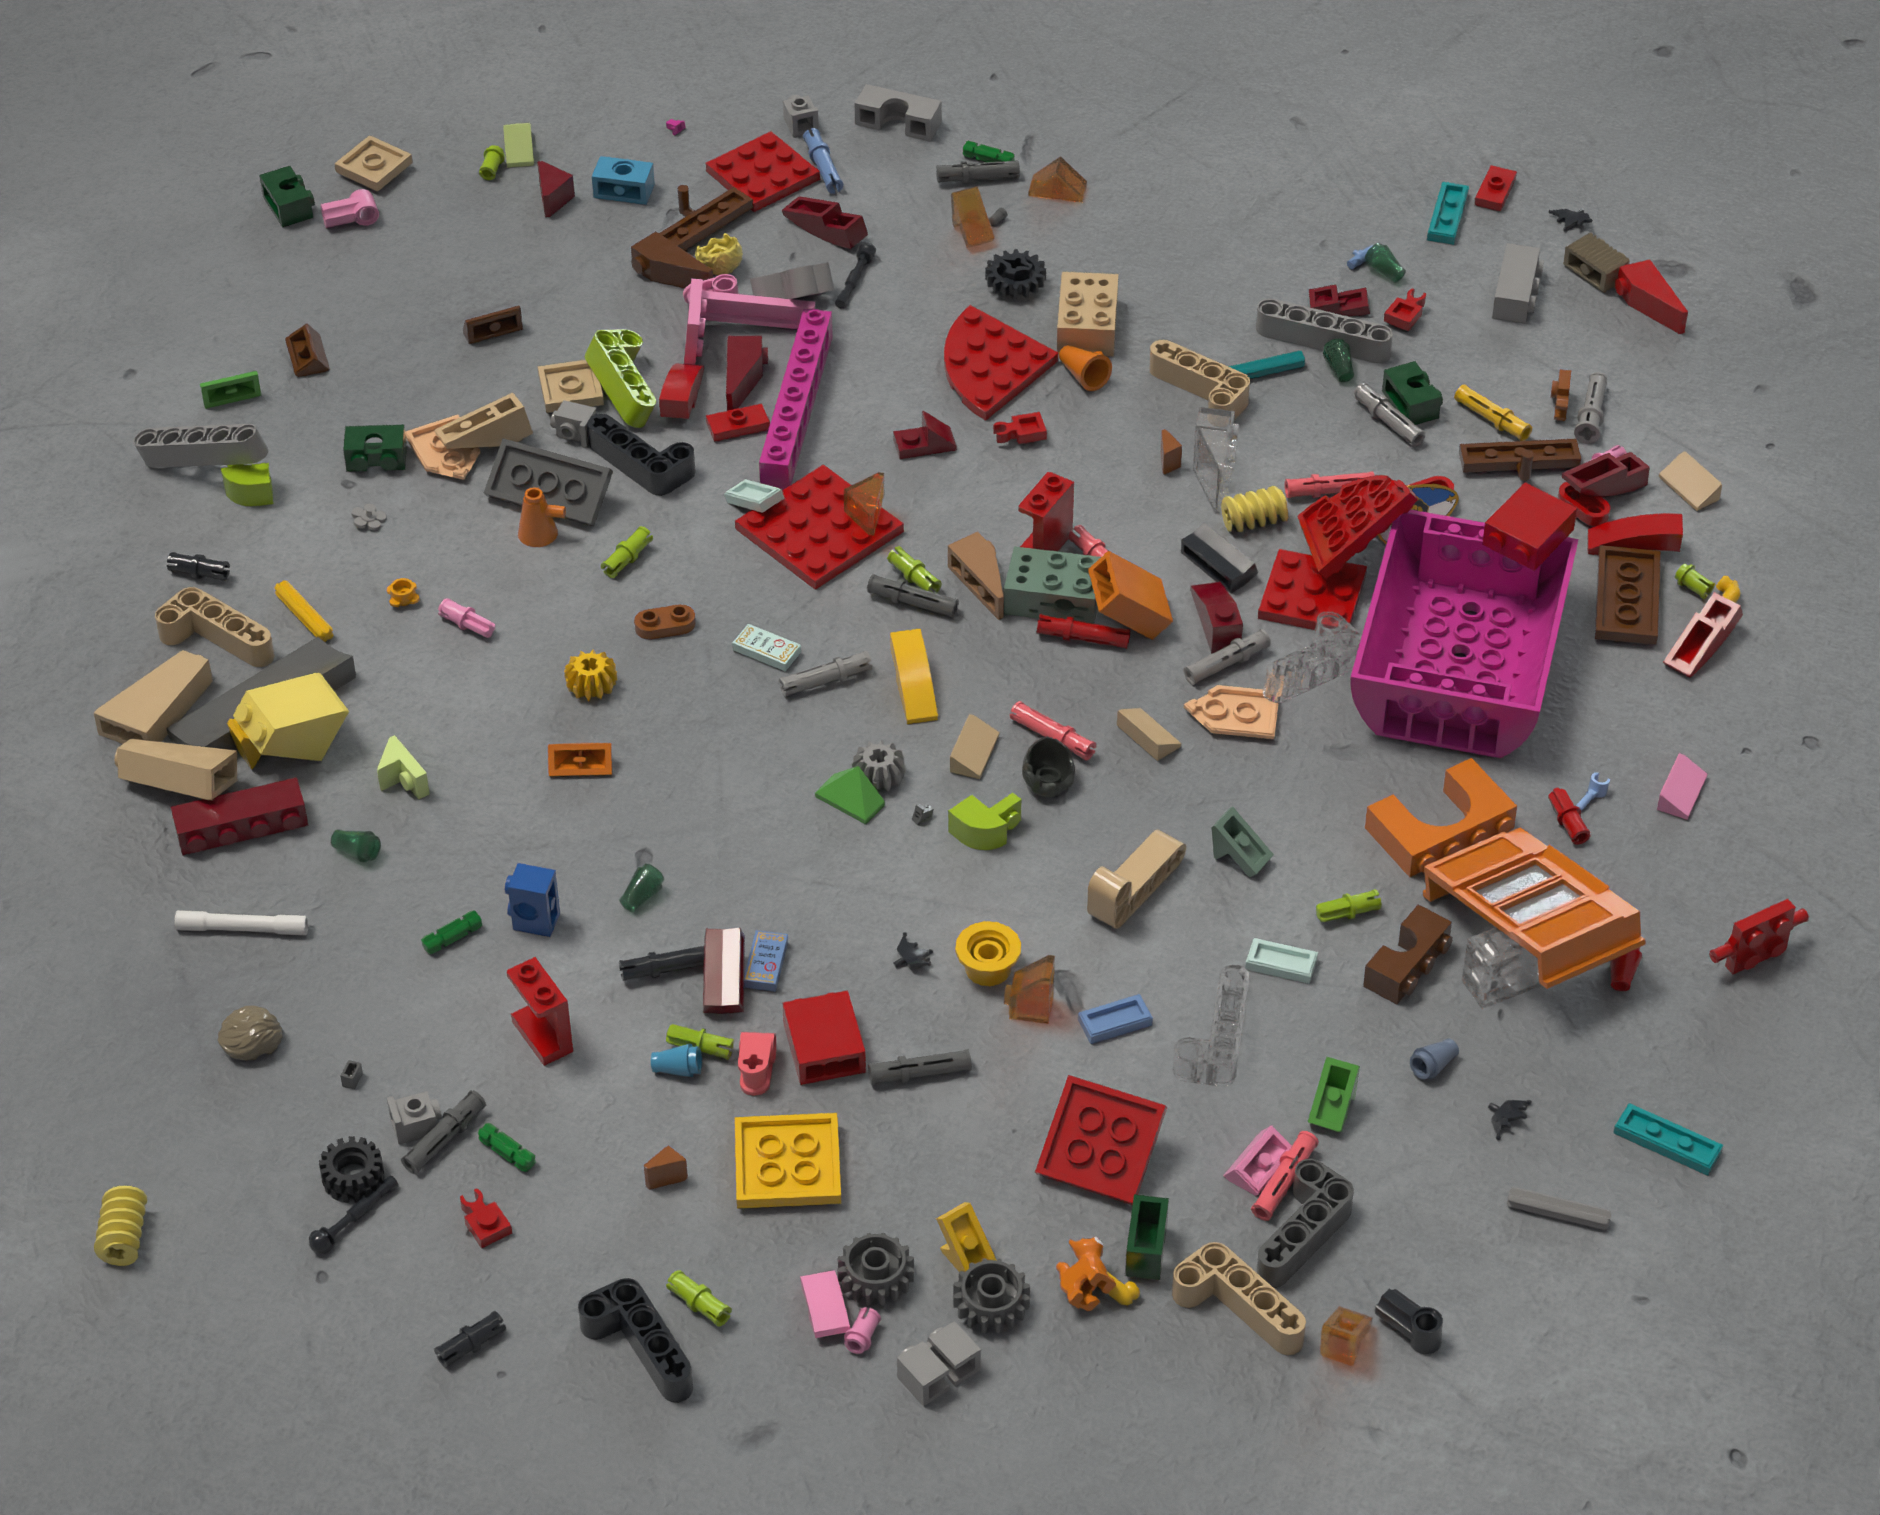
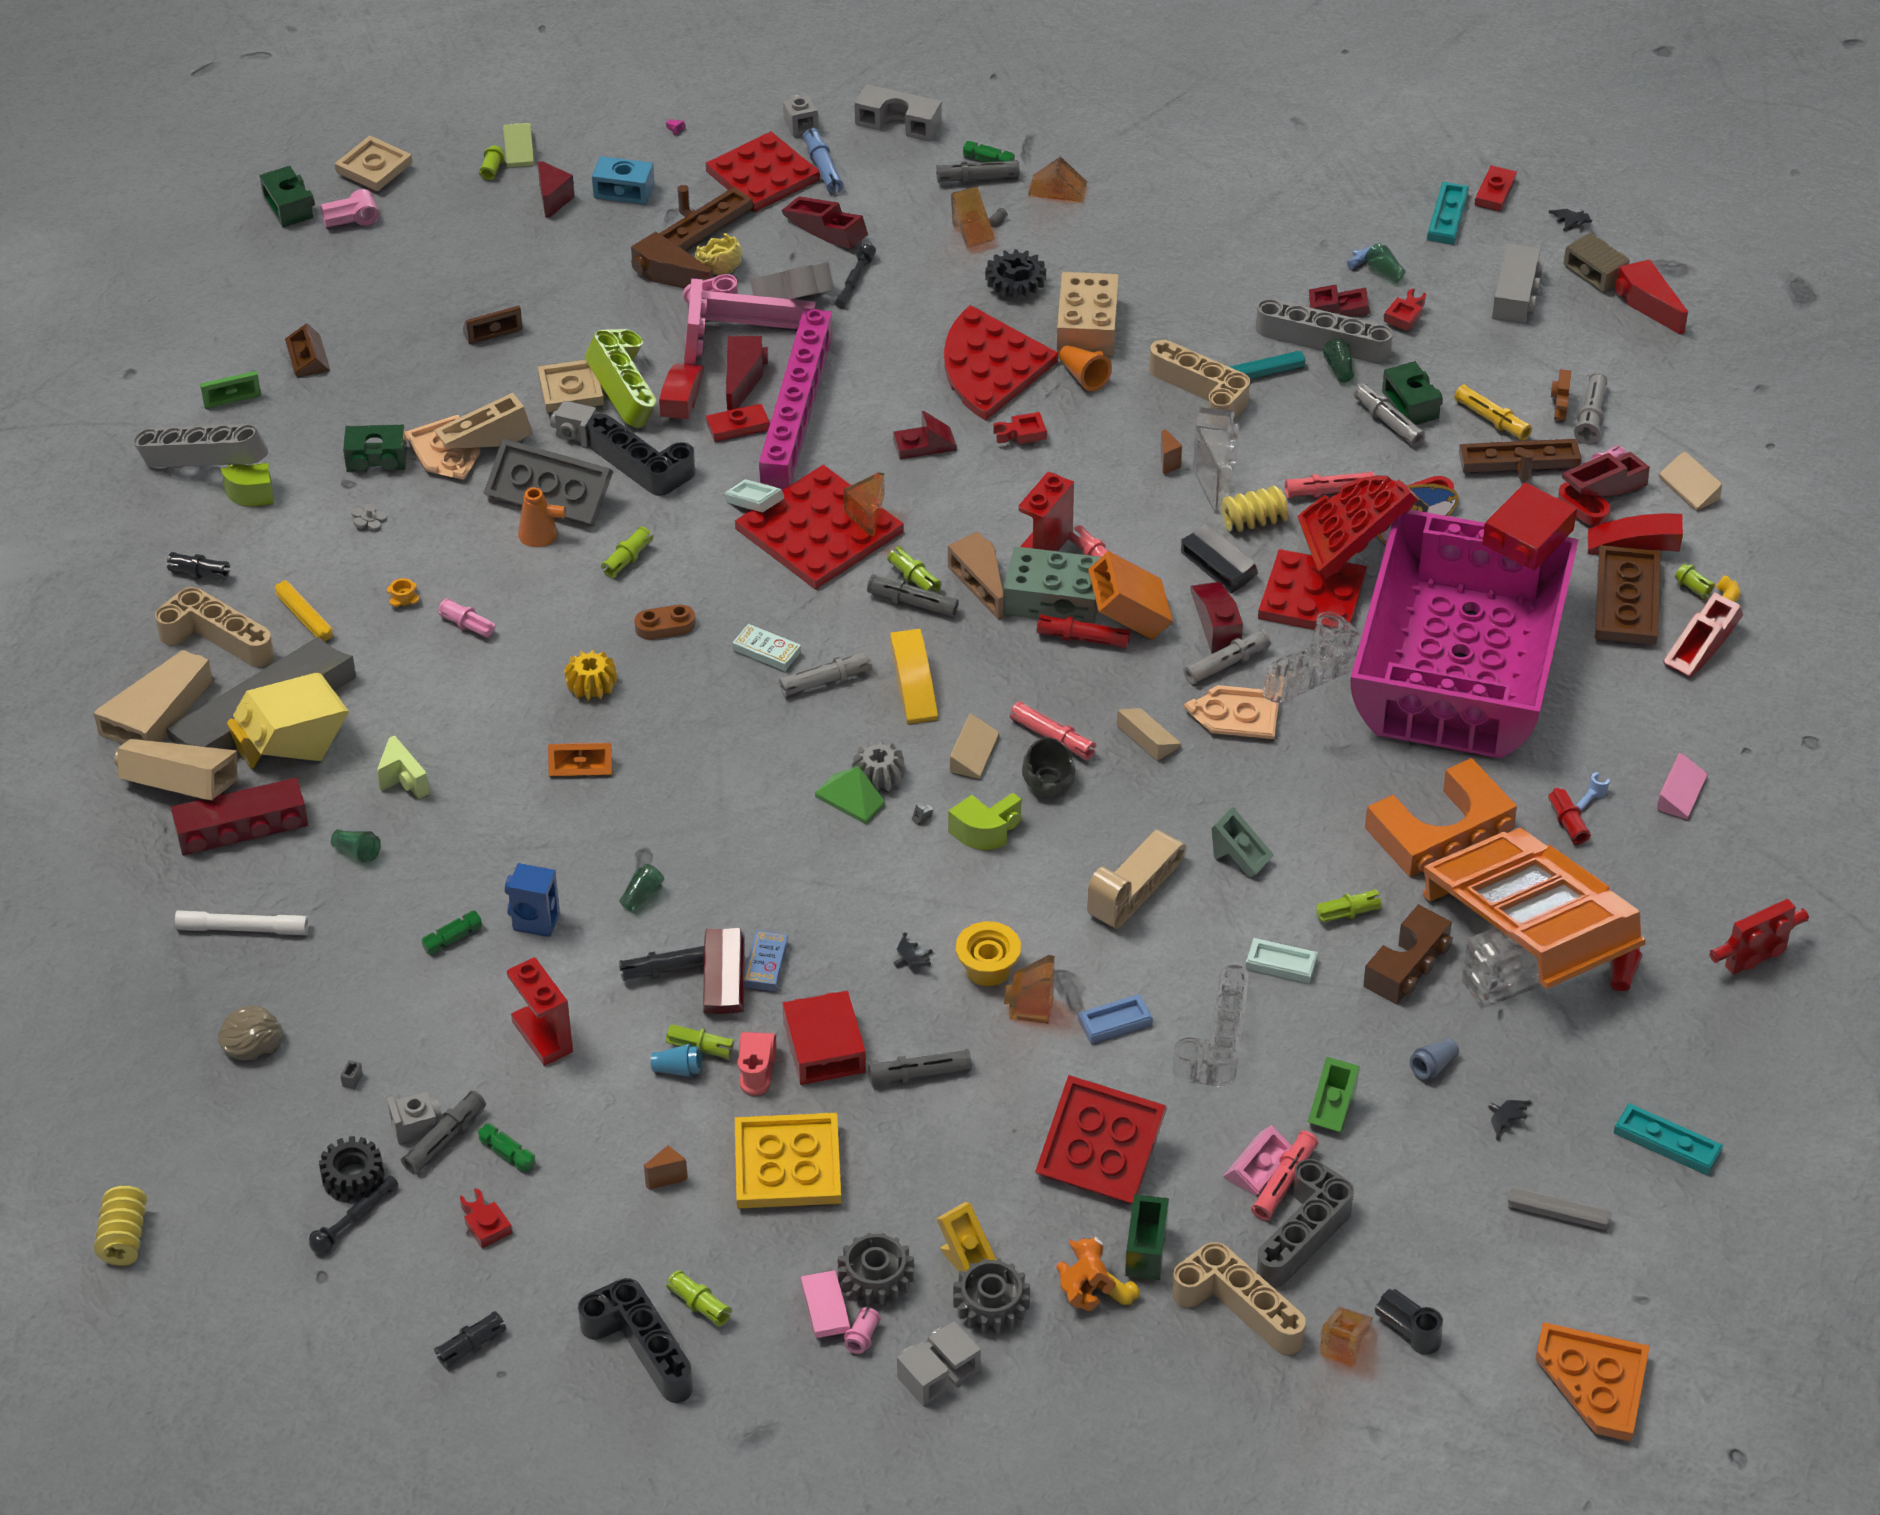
(1596, 1375): none -> orange plate

